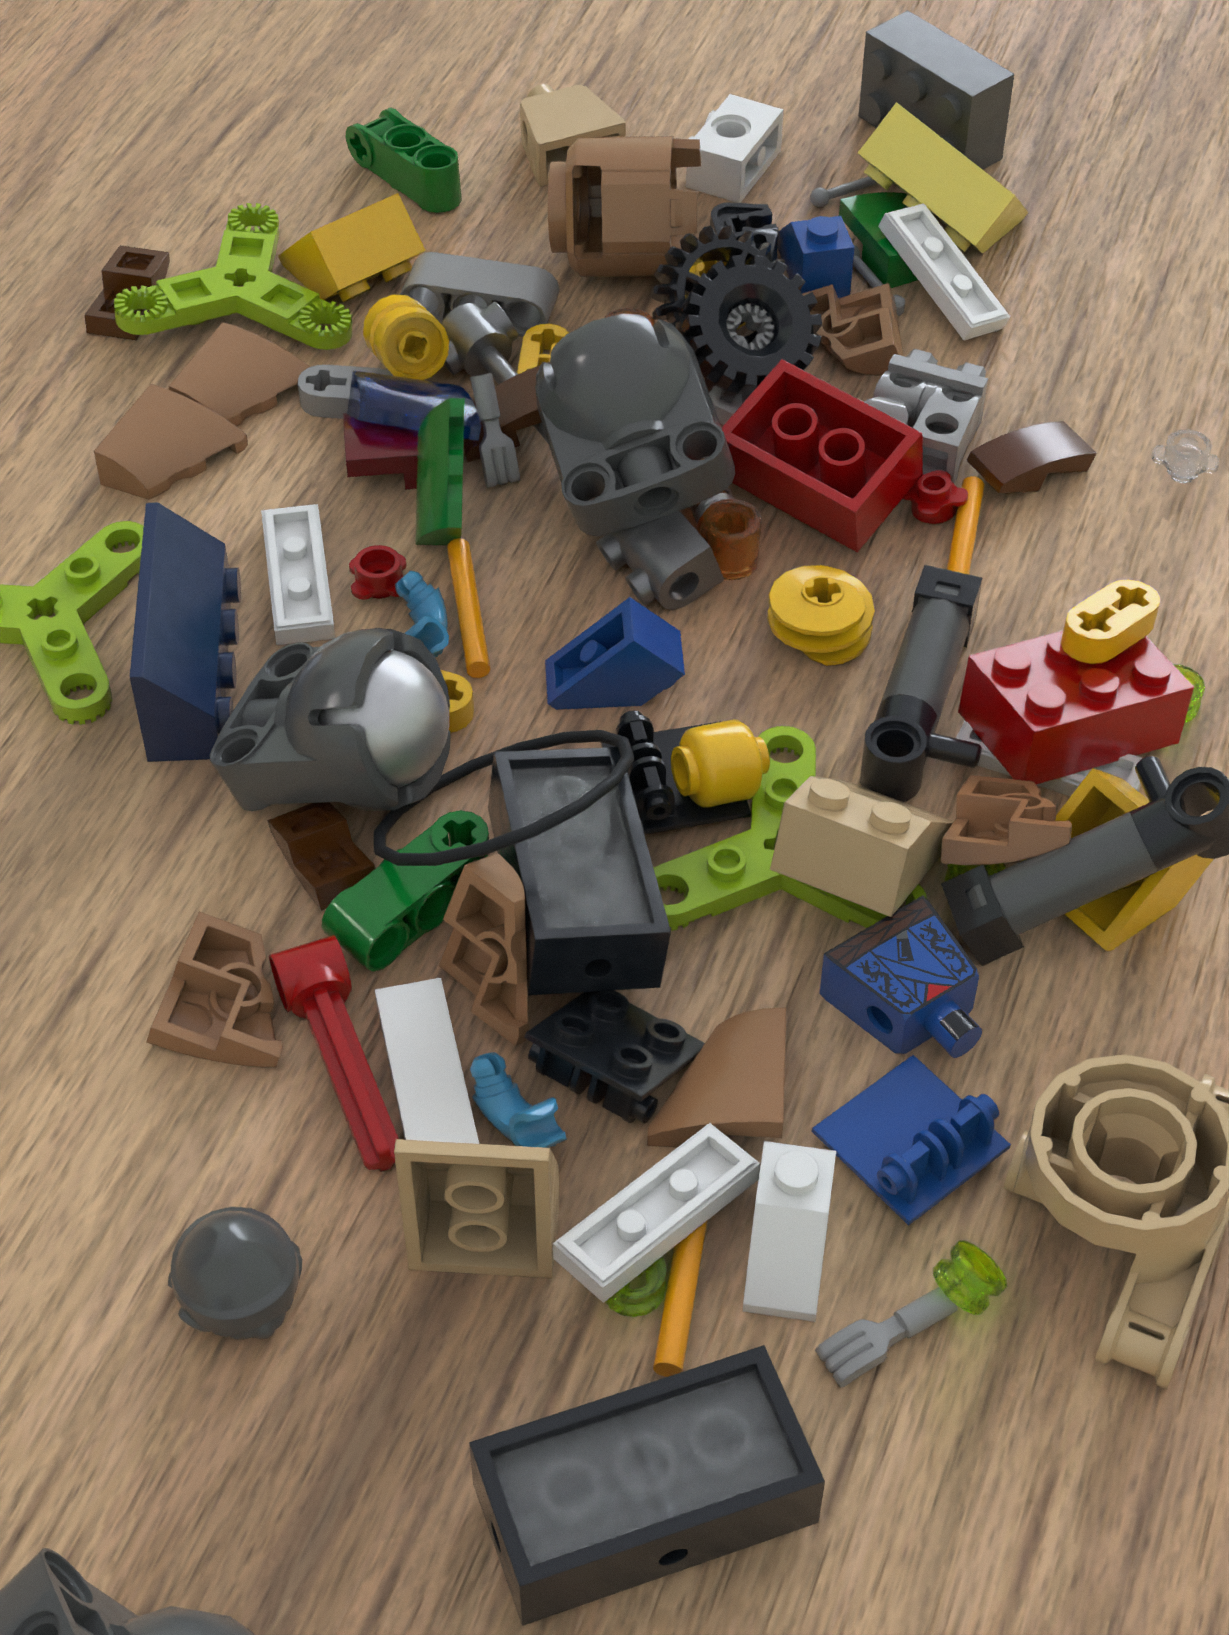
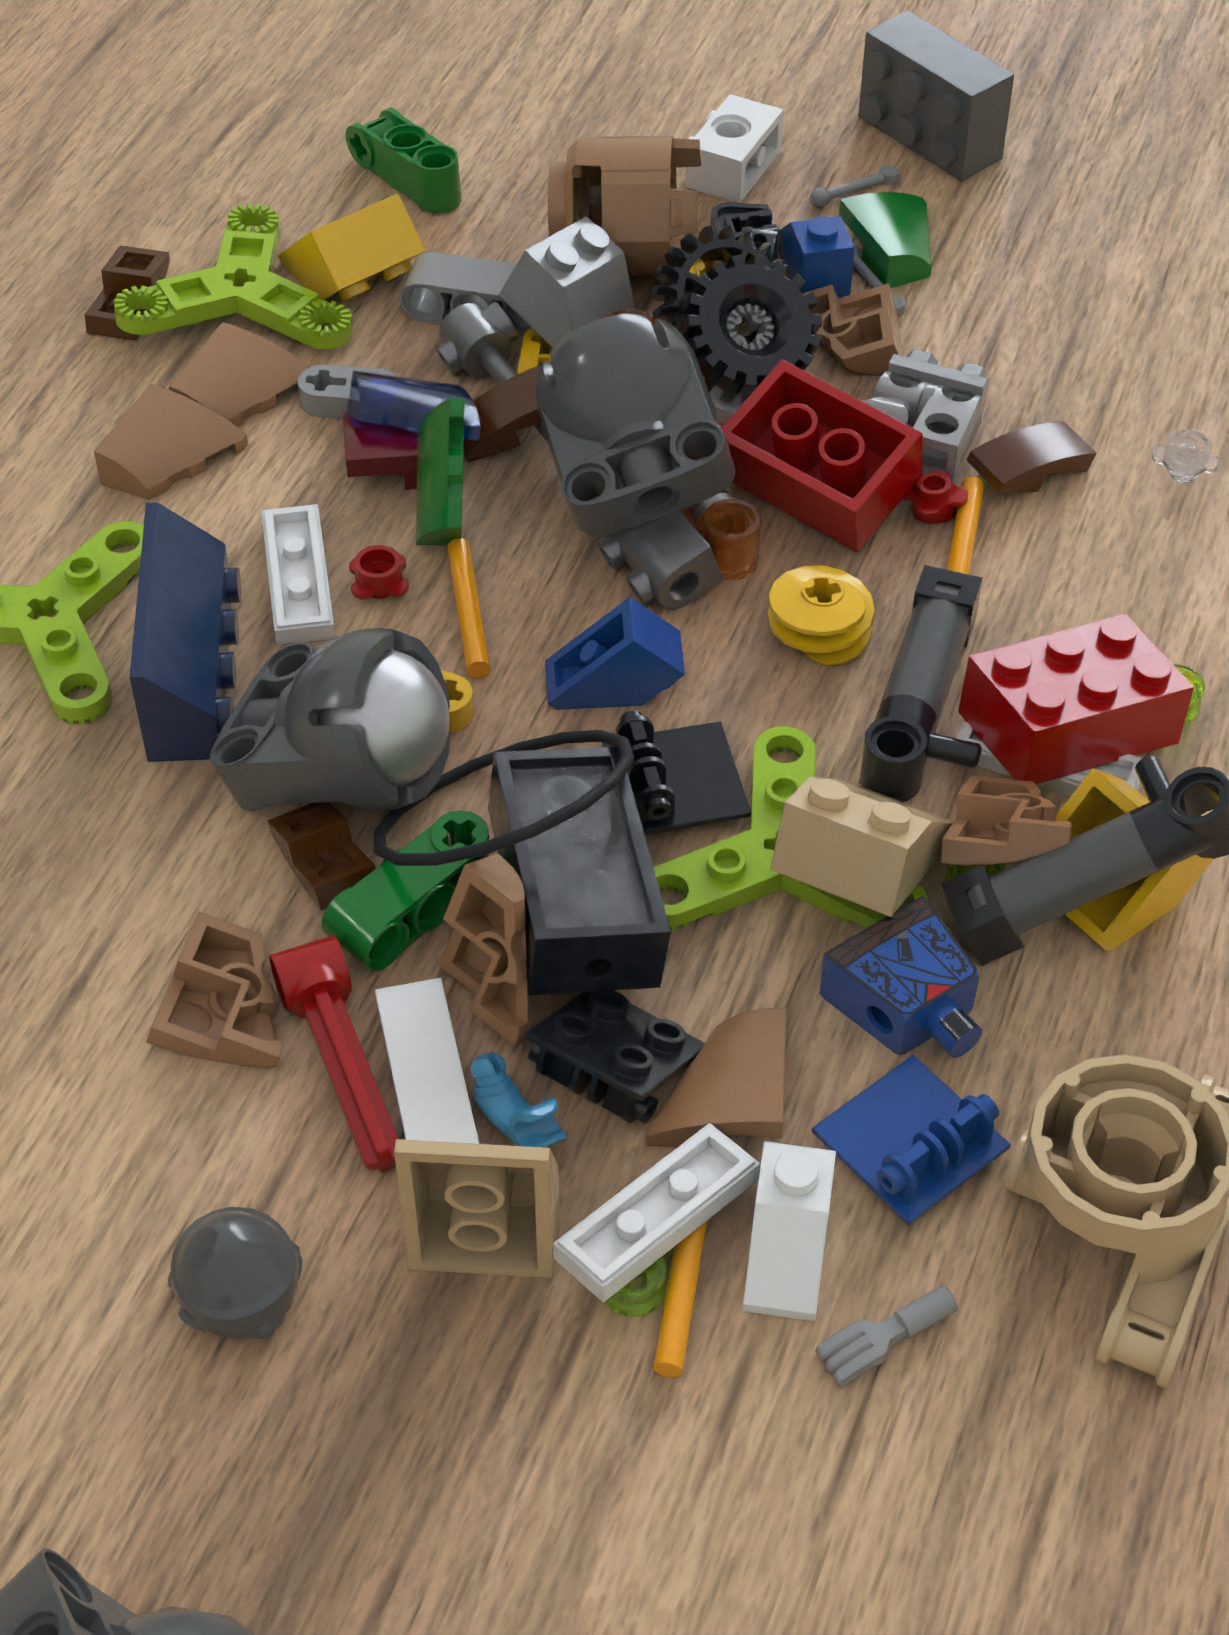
(406, 337): yellow wheel -> none
(427, 611): dark azure piece -> none
(496, 448): light grey piece -> none
(557, 119): tan torso -> none
(569, 281): none -> light grey slope
(645, 1483): brick -> none
(719, 763): yellow head -> none
(942, 178): light yellow slope -> none
(944, 271): white tile -> none
(969, 1277): clear neon green bush -> none
(1110, 621): yellow beam -> none

